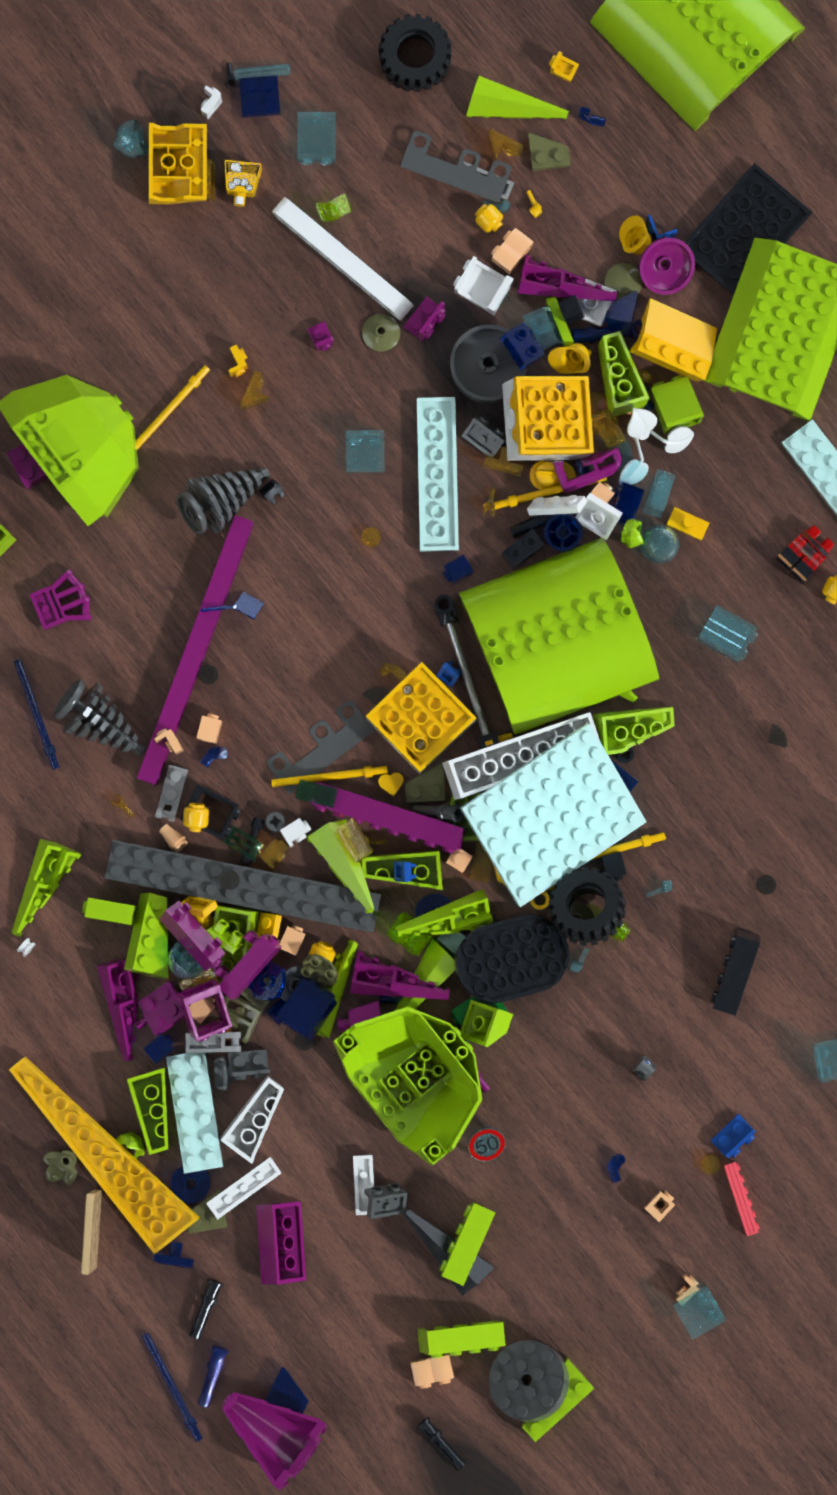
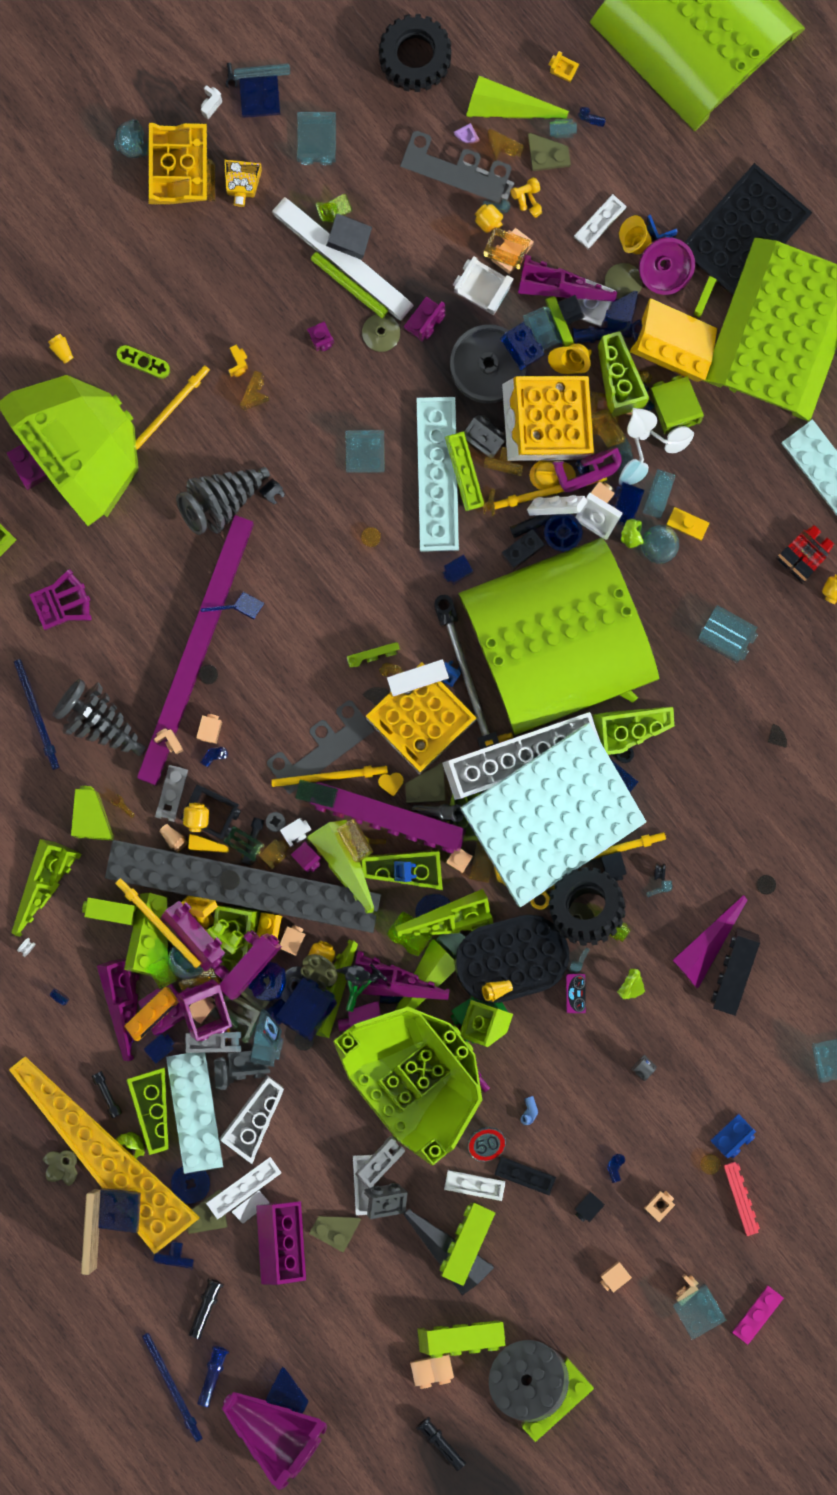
(59, 997): none -> clear blue tile
(61, 348): none -> yellow cone
(90, 816): none -> lime slope
(99, 1079): none -> black bar
(119, 1210): none -> clear blue plate
(128, 361): none -> lime beam
(132, 896): none -> yellow bar
(151, 1013): none -> light orange plate
(162, 973): none -> clear neon green bracket
(199, 843): none -> yellow slope
(248, 1208): none -> white sticker
(267, 1041): none -> clear light blue slope
(306, 858): none -> magenta slope
(335, 1230): none -> olive wing
(349, 236): none -> black tile
(349, 284): none -> lime axle
(357, 975): none -> black plant
(372, 655): none -> lime hinge
(380, 1162): none -> light grey plate
(417, 678): none -> white tile
(464, 471): none -> lime tile
(467, 134): none -> lavender tile
(474, 1185): none -> white tile
(494, 990): none -> yellow cone
(503, 256): none -> clear yellow tile
(519, 193): none -> yellow piece
(525, 1175): none -> black tile
(531, 1111): none -> medium blue arm
(563, 128): none -> clear light blue brick
(575, 993): none -> slope
(588, 1207): none -> black brick
(600, 221): none -> white tile
(615, 1277): none -> light nougat brick
(632, 986): none -> lime piece
(659, 872): none -> black bush
(700, 954): none -> magenta wedge
(705, 296): none -> lime tile
(757, 1315): none -> dark pink plate

